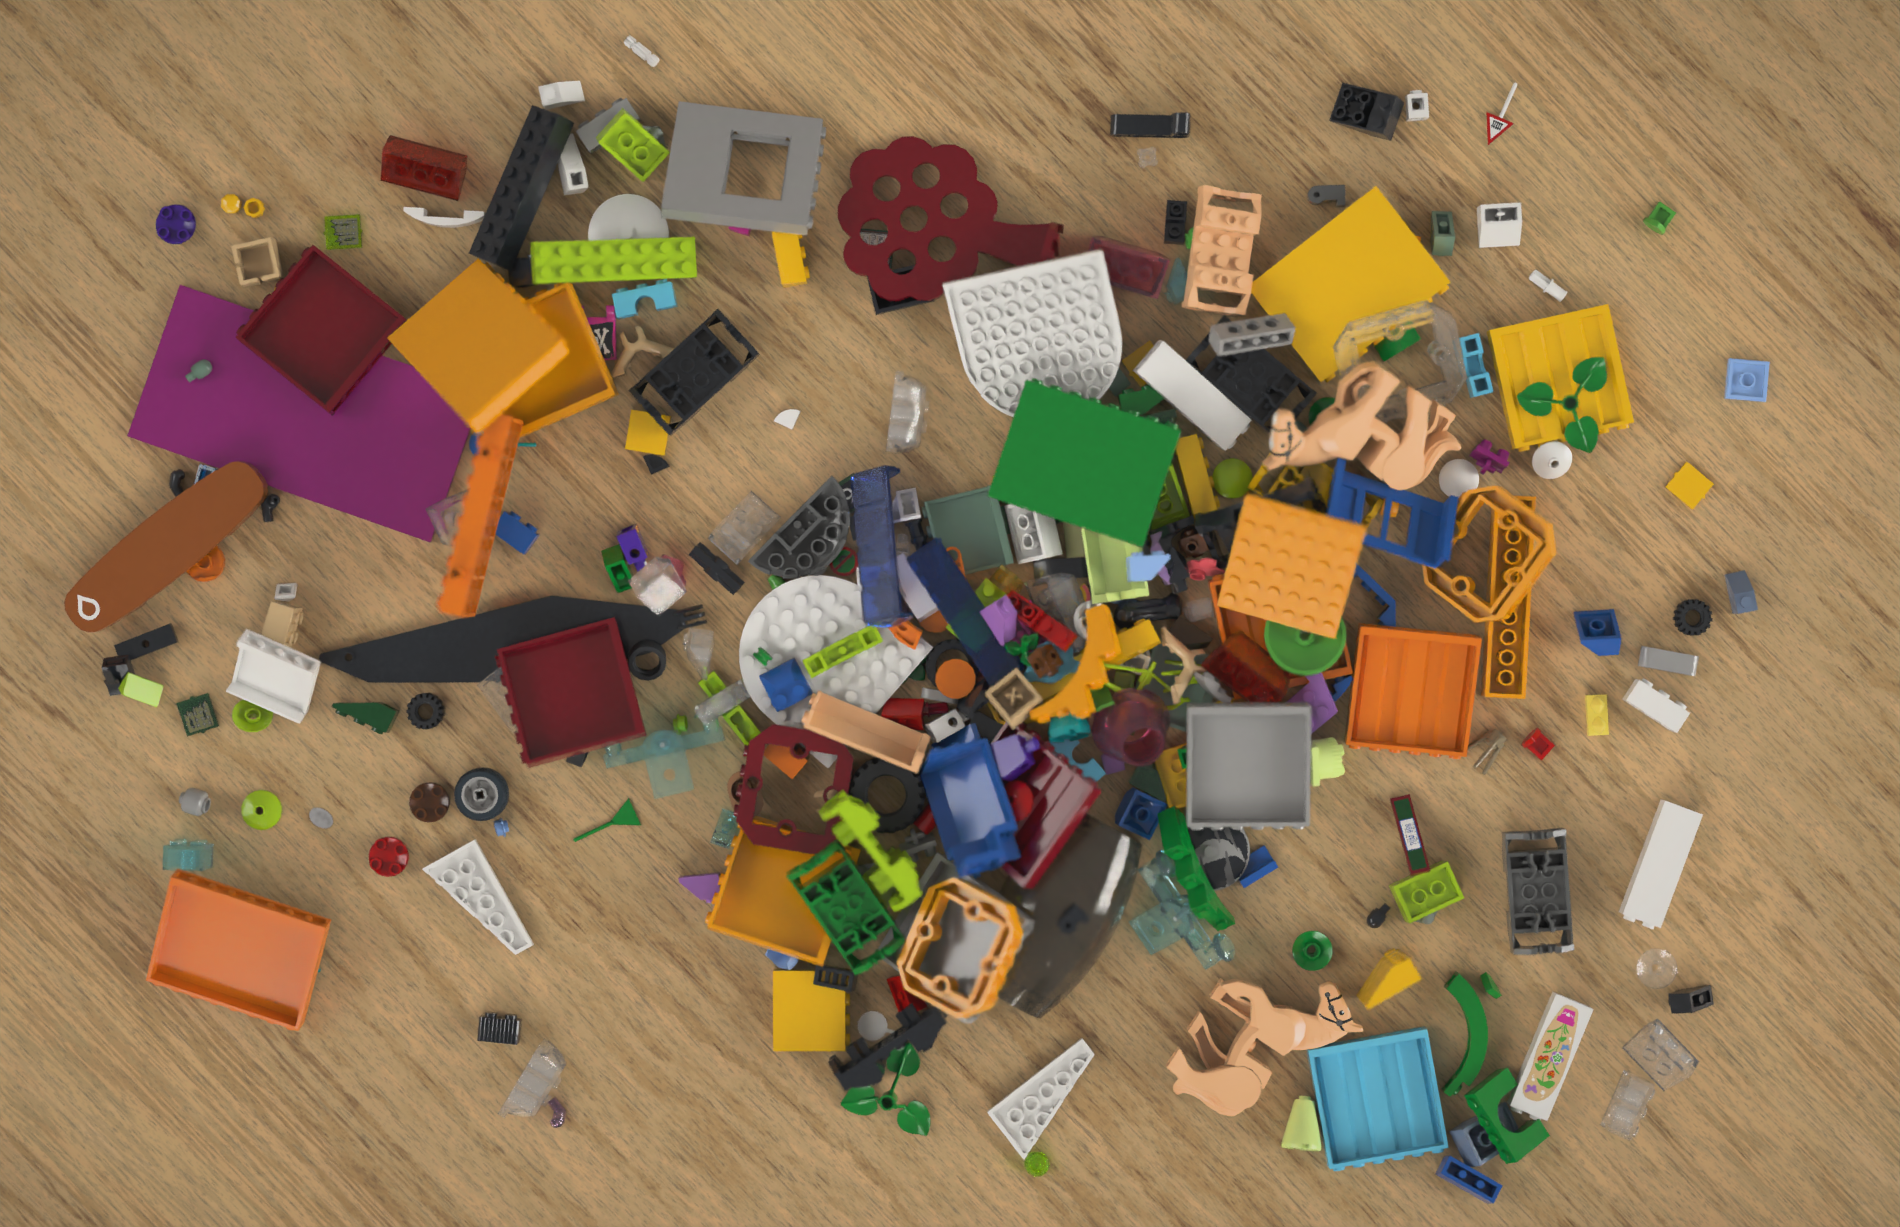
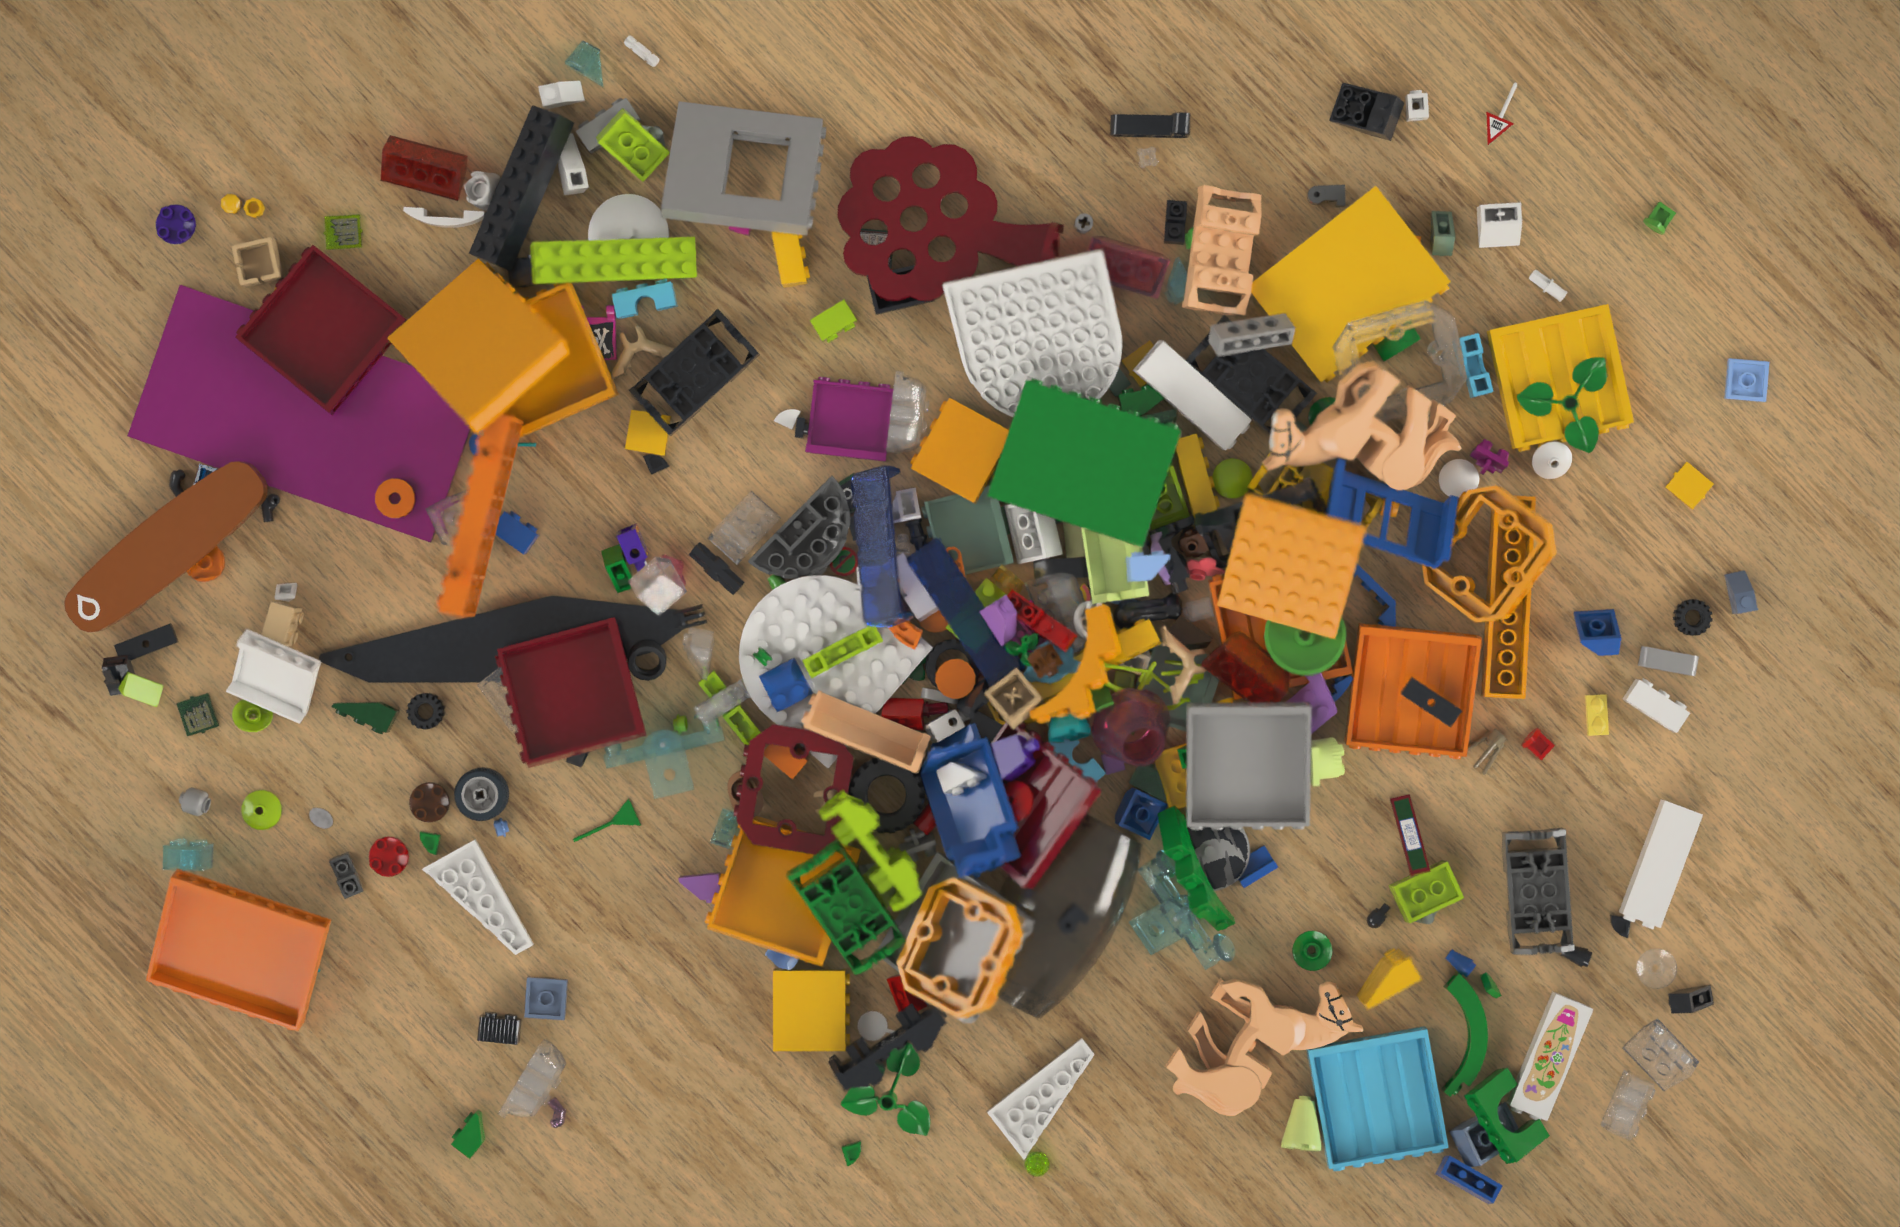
(199, 370): sand green cylinder -> none
(346, 875): none -> dark grey slope
(383, 495): none -> orange tile
(430, 841): none -> green tile
(471, 1136): none -> green slope
(481, 188): none -> white hair
(546, 998): none -> sand blue plate
(586, 62): none -> clear light blue slope
(801, 428): none -> black plate
(833, 321): none -> lime brick
(834, 984): black slope -> none
(849, 419): none -> magenta panel
(851, 1152): none -> green tile
(957, 777): none -> white slope
(960, 450): none -> light orange panel
(1089, 221): none -> light grey bush
(1212, 687): light grey slope -> none
(1440, 708): none -> black tile
(1460, 962): none -> blue cone
(1579, 956): none -> black cone
(1620, 925): none -> black tile

